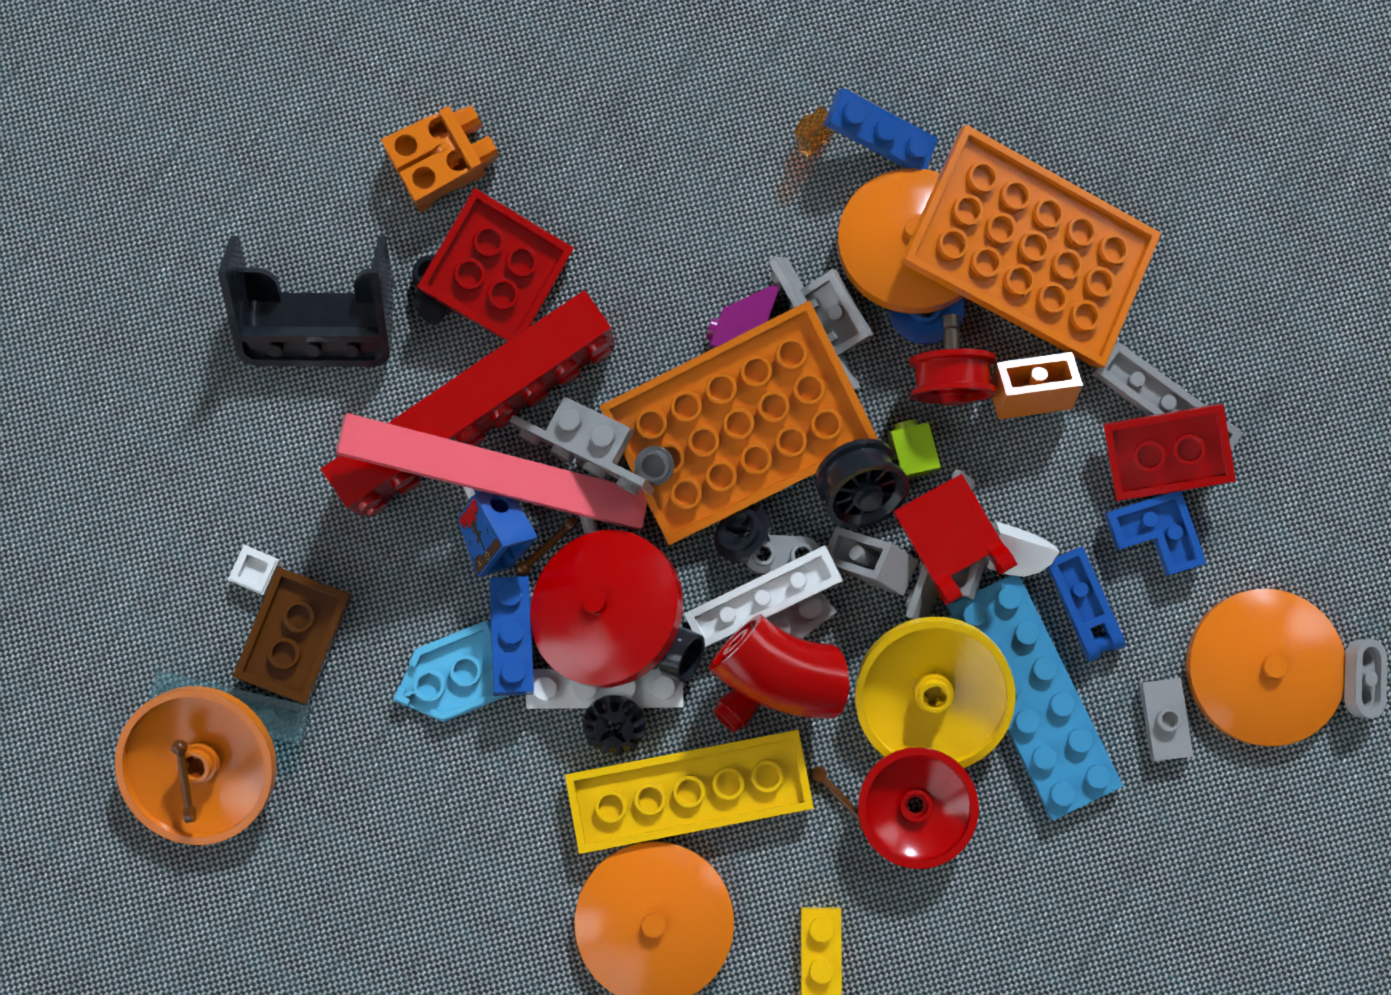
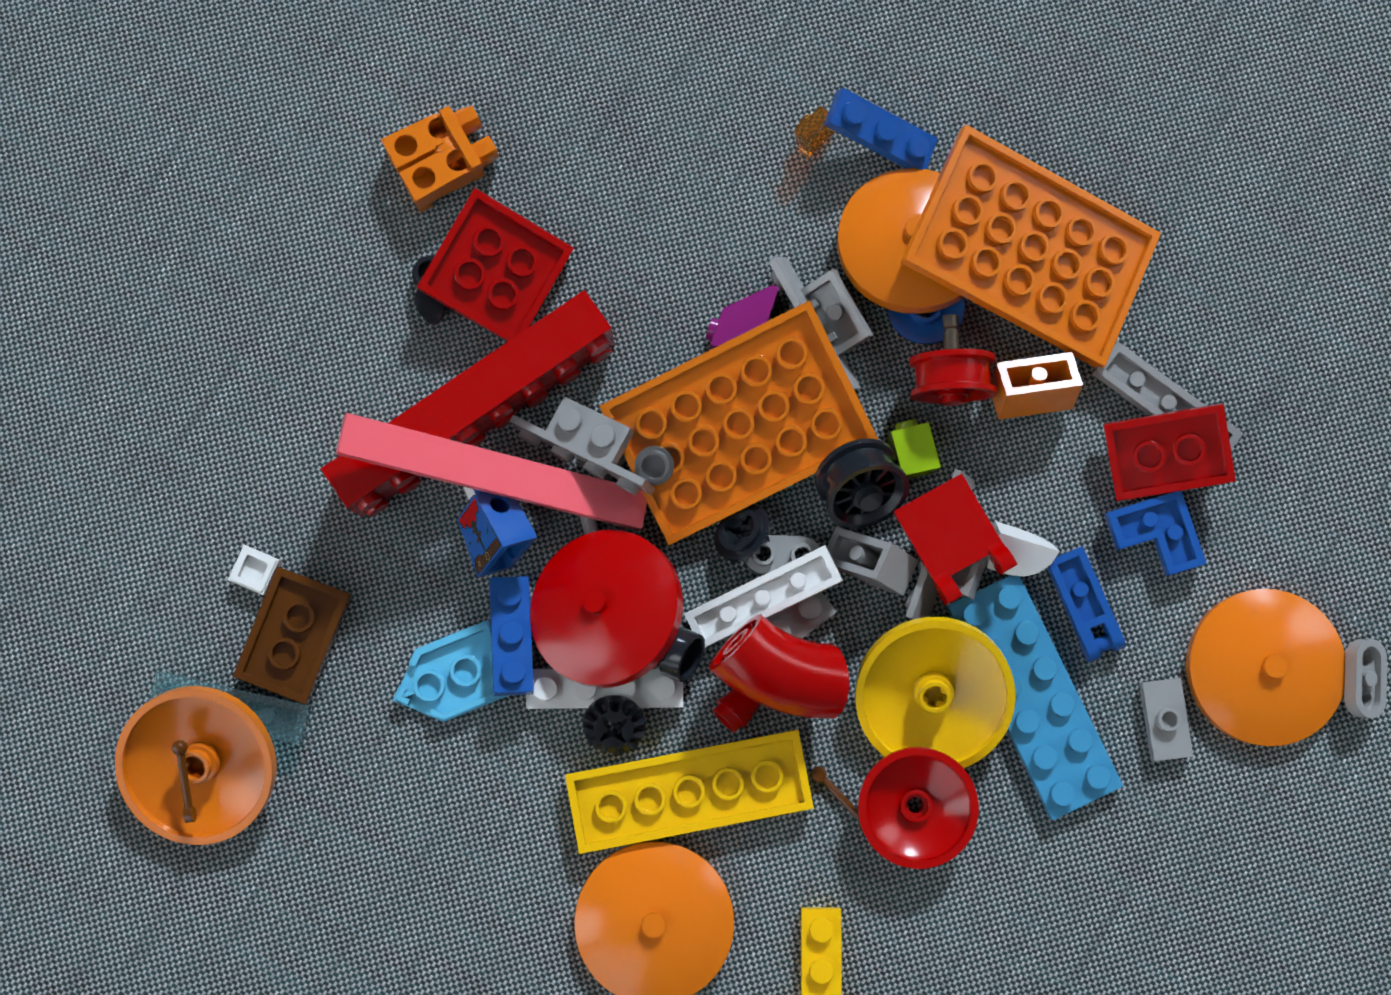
(308, 327): black windscreen -> none
(523, 567): reddish brown hinge -> none

